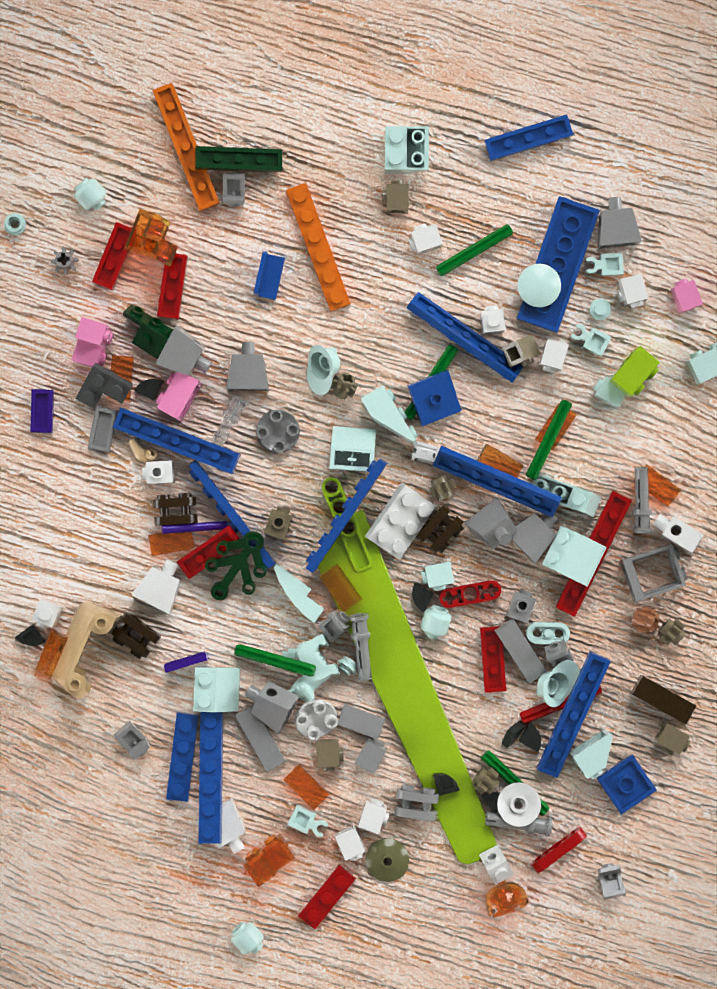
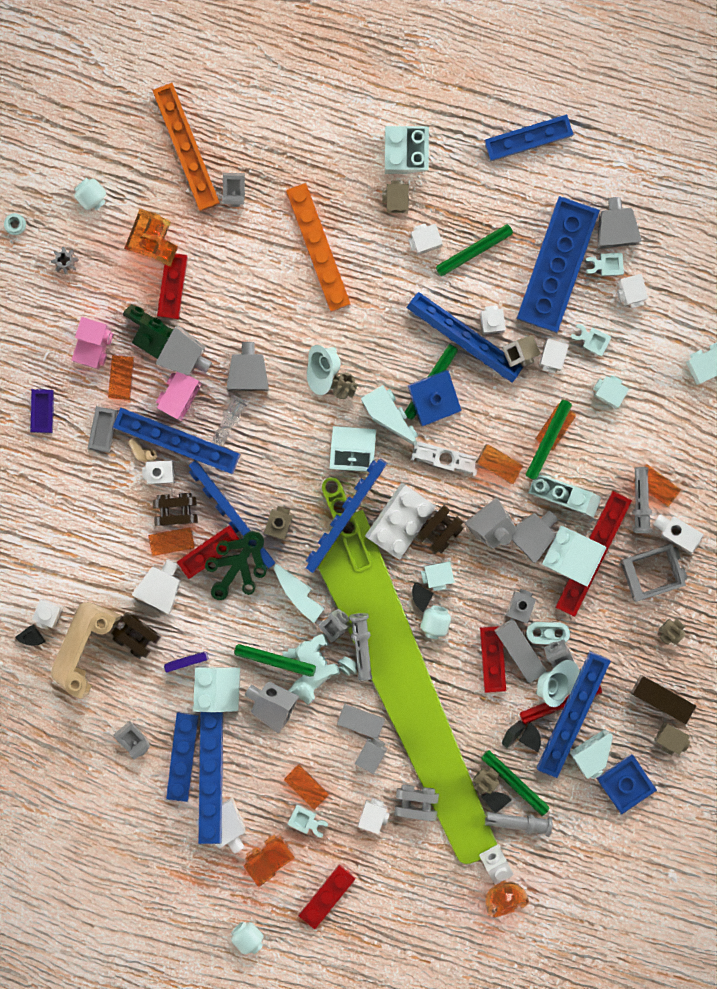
(51, 653): clear orange tile -> none
(101, 382): dark grey plate -> none
(113, 257): red plate -> none
(149, 388): pearl dark grey tile -> none
(193, 527): dark purple piece -> none
(238, 159): dark green plate -> none
(260, 739): light grey tile -> none
(269, 276): blue panel -> none
(278, 431): light grey dish -> none
(316, 719): white dish -> none
(329, 754): dark tan brick -> none
(340, 587): clear orange tile -> none
(350, 843): white brick -> none
(387, 848): olive dish -> none
(442, 487): dark tan gear -> none
(445, 783): pearl dark grey tile -> none
(485, 585): red beam -> none
(497, 481): blue plate -> none
(527, 796): white dish -> none
(539, 285): light aqua dish -> none
(558, 849): red beam -> none
(600, 309): light aqua plate -> none
(611, 881): light grey bracket -> none
(634, 371): lime brick -> none
(645, 620): nougat gear -> none
(686, 295): bright pink brick -> none

